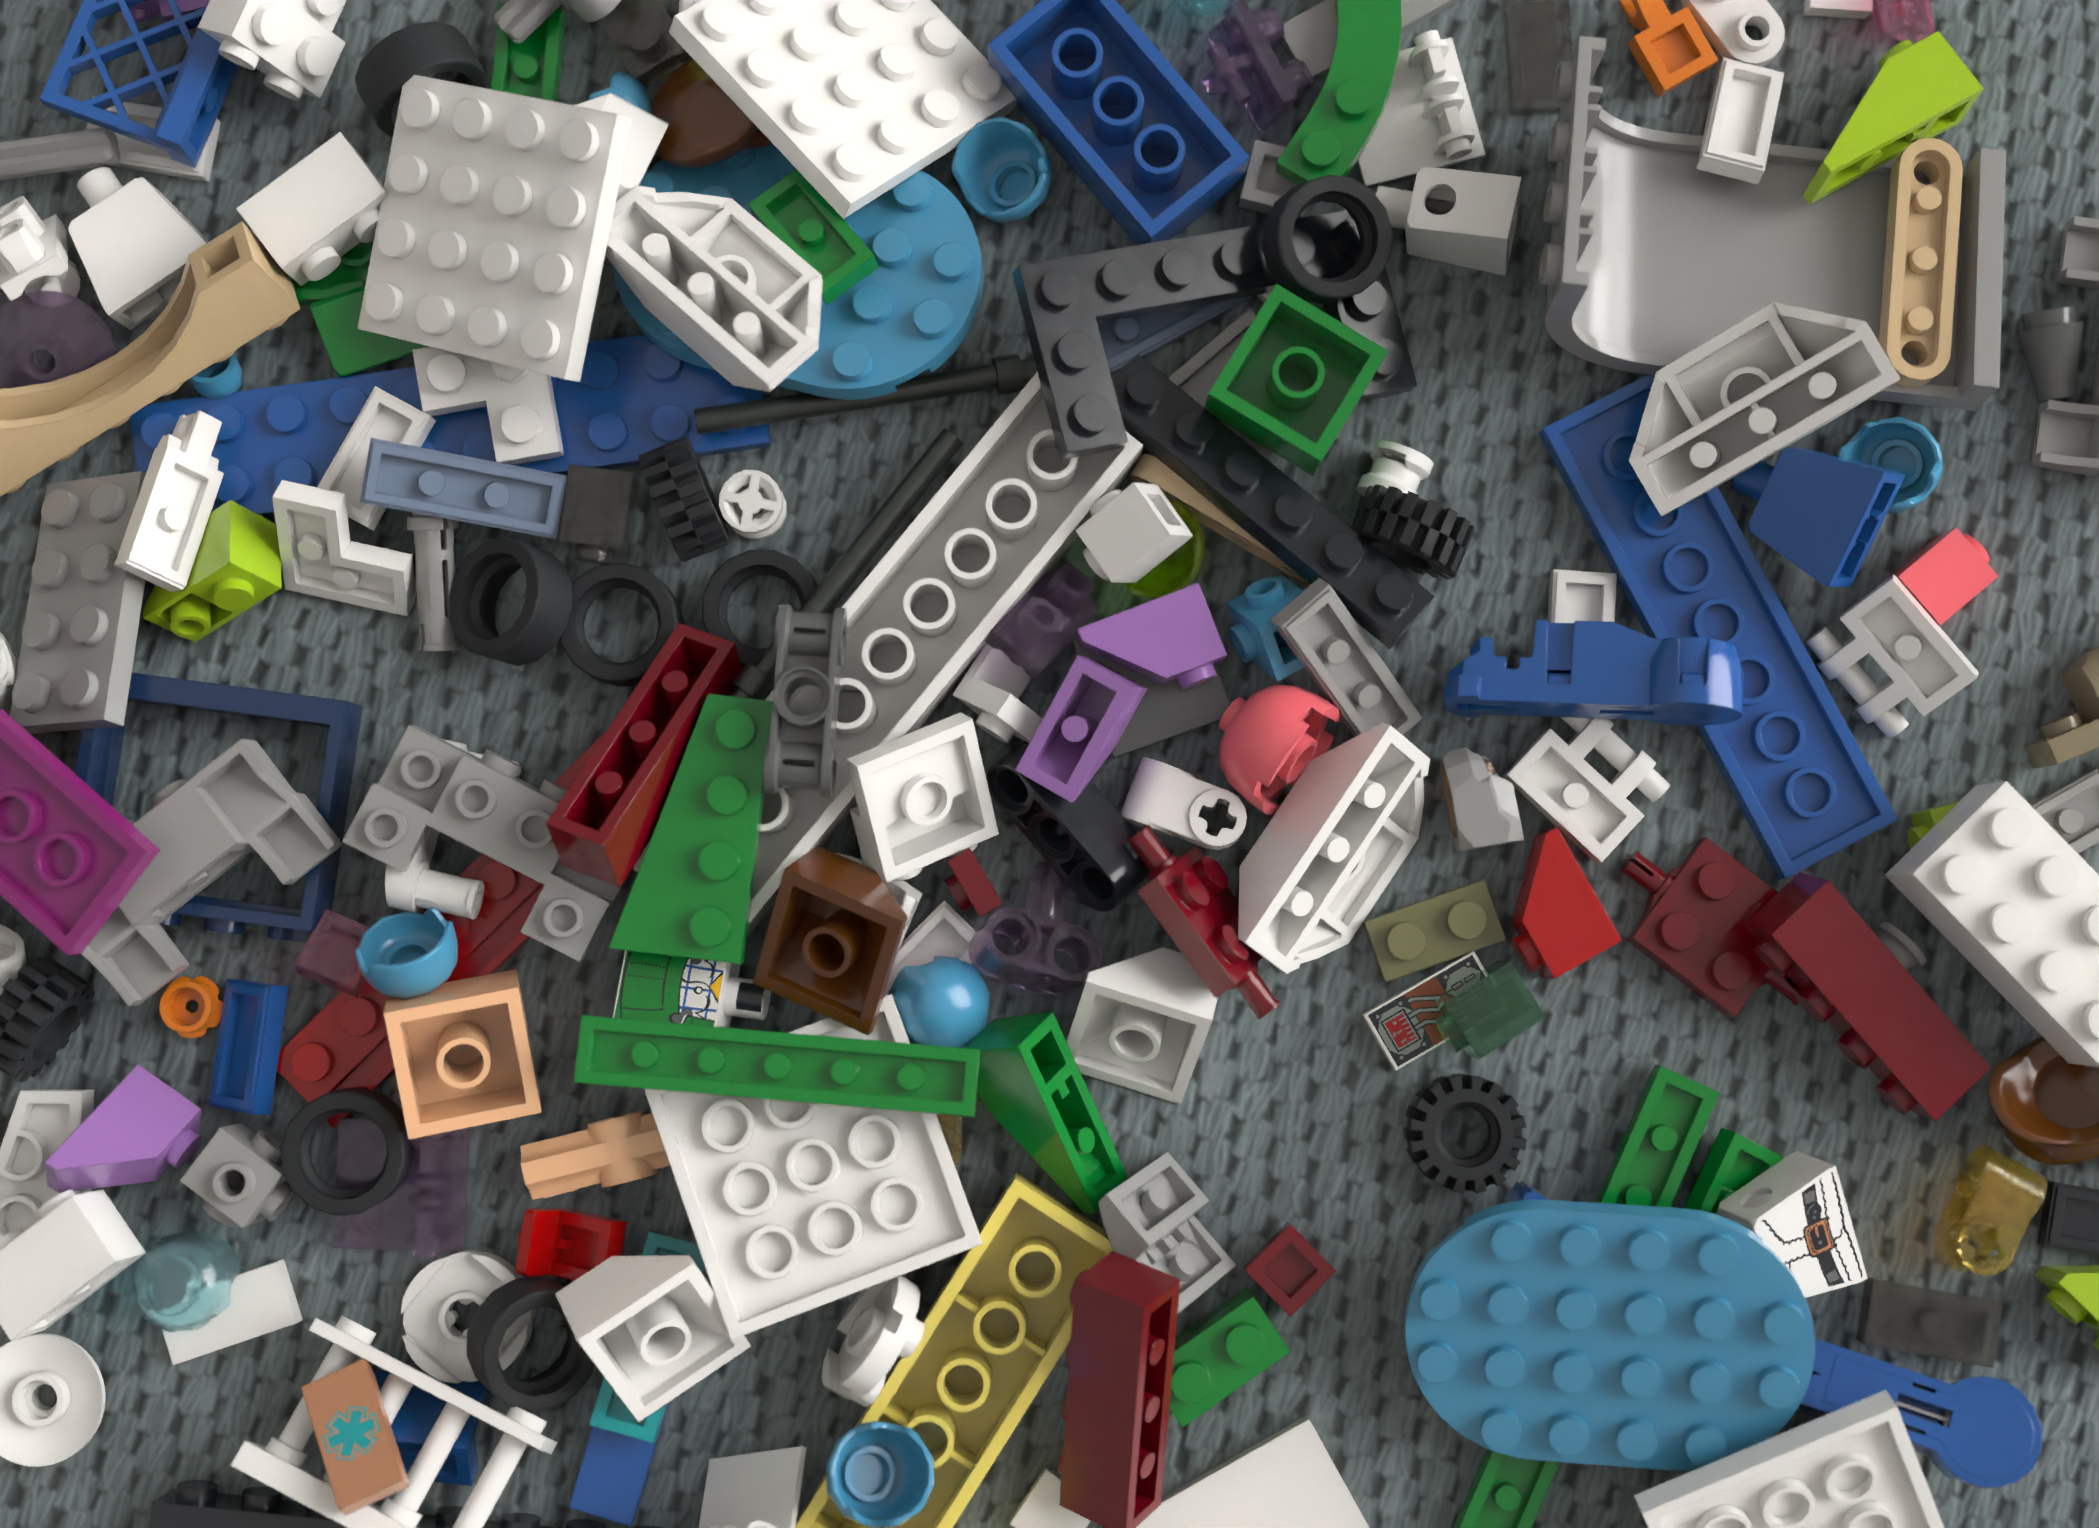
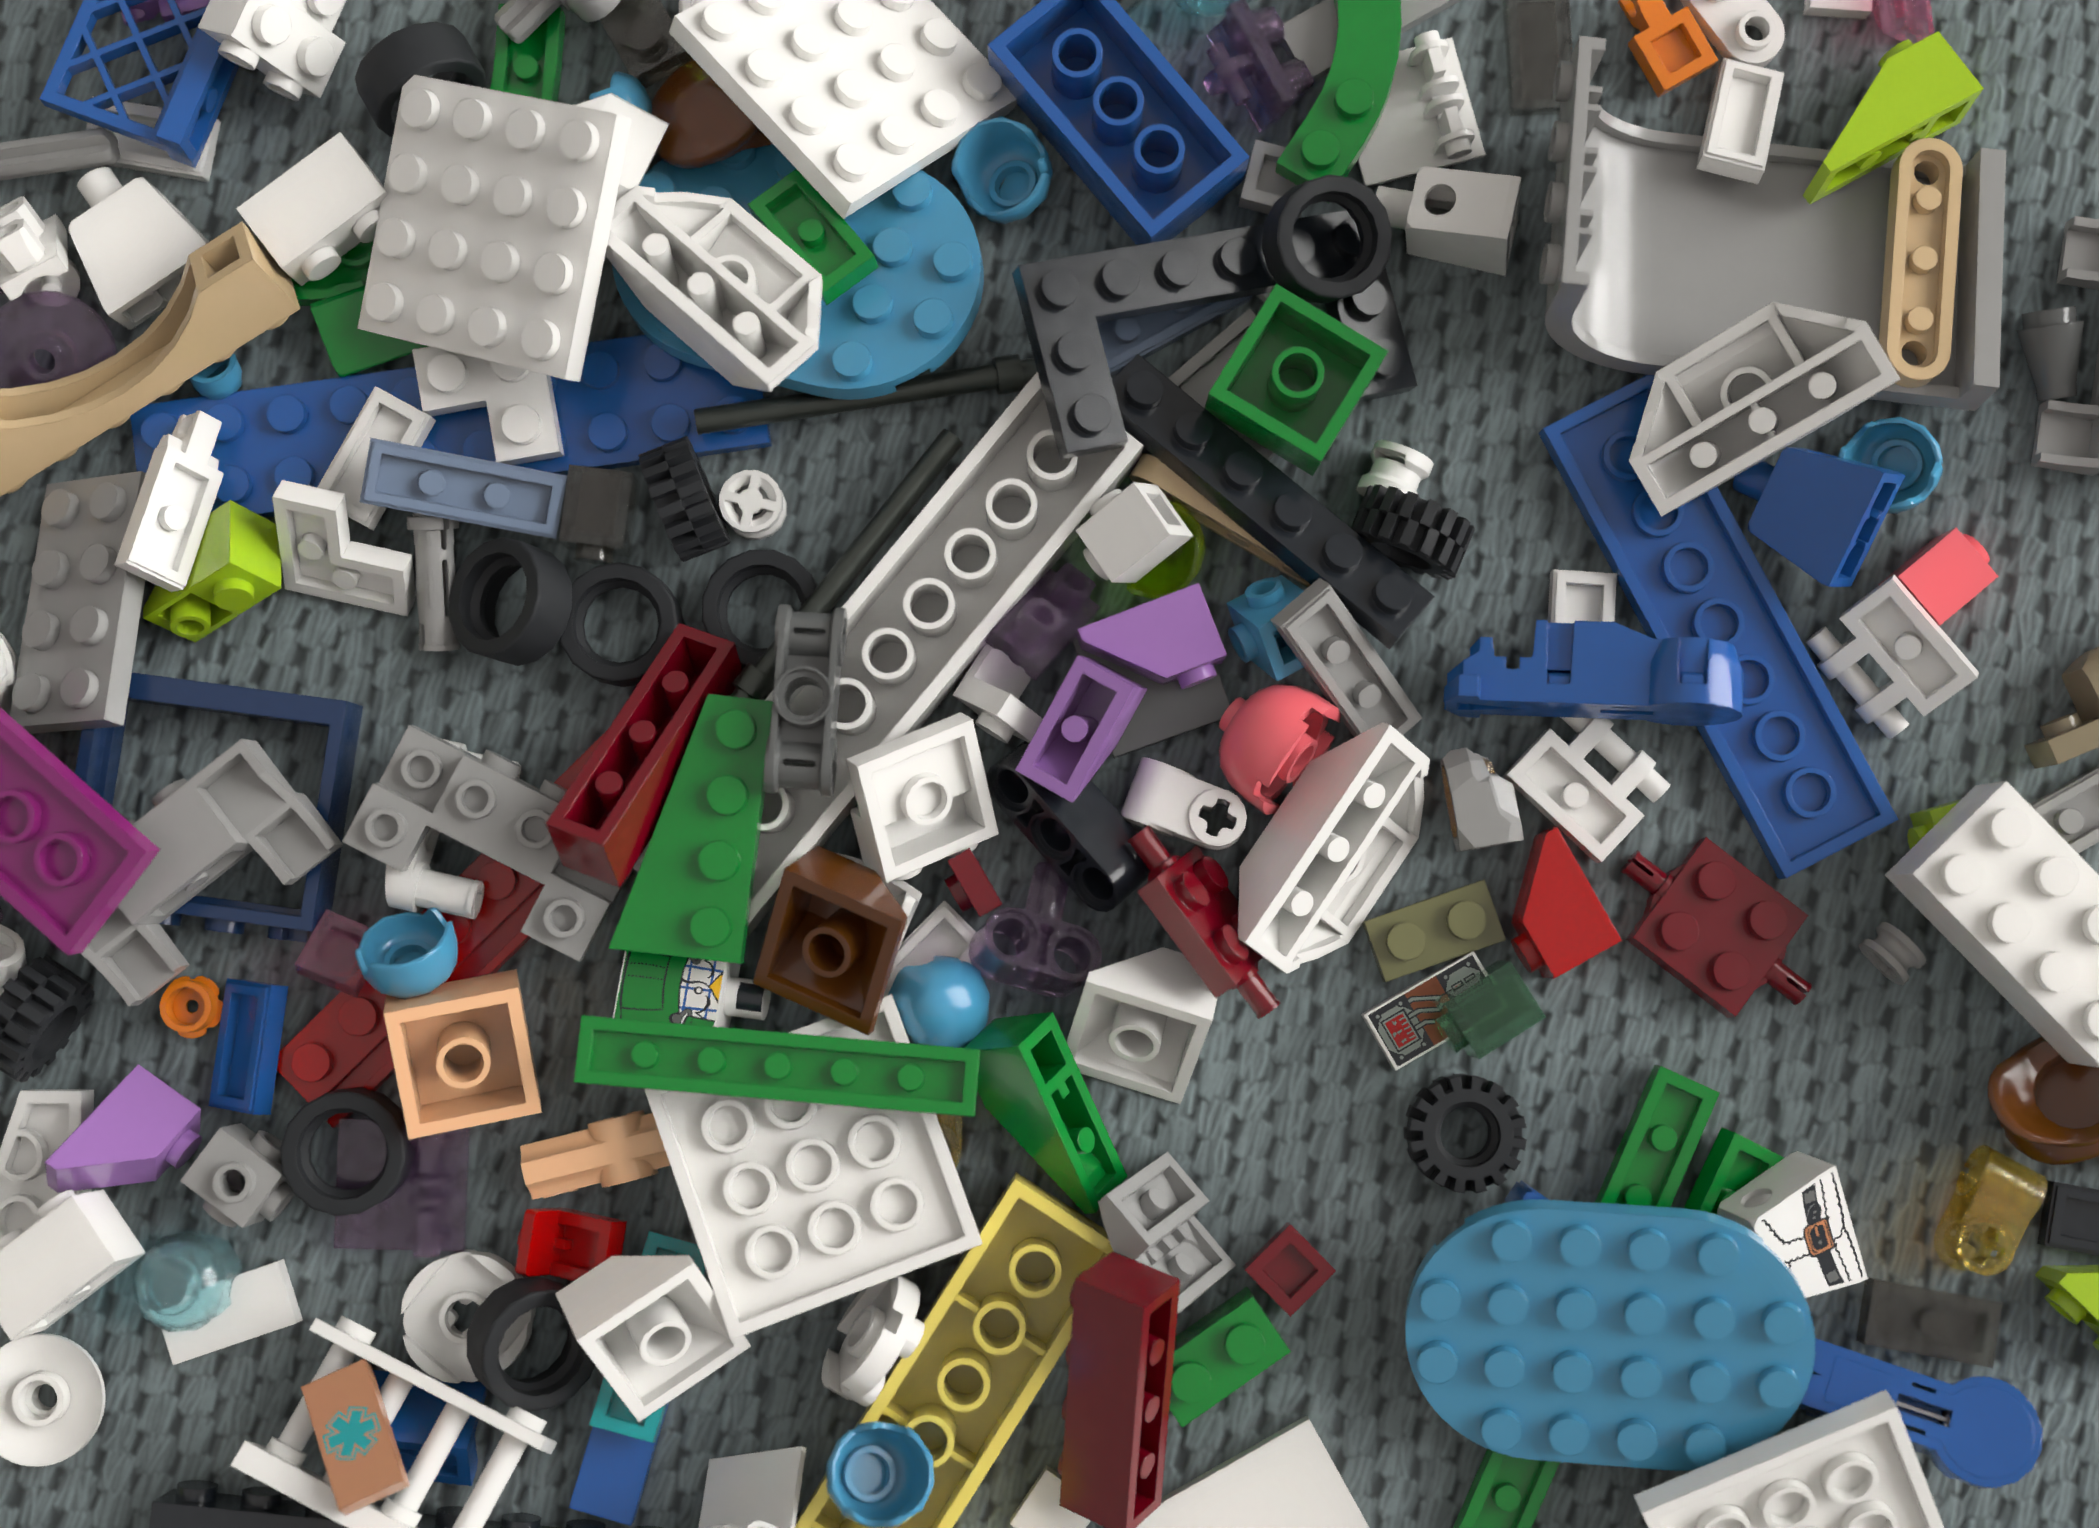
(1866, 997): dark red brick -> none

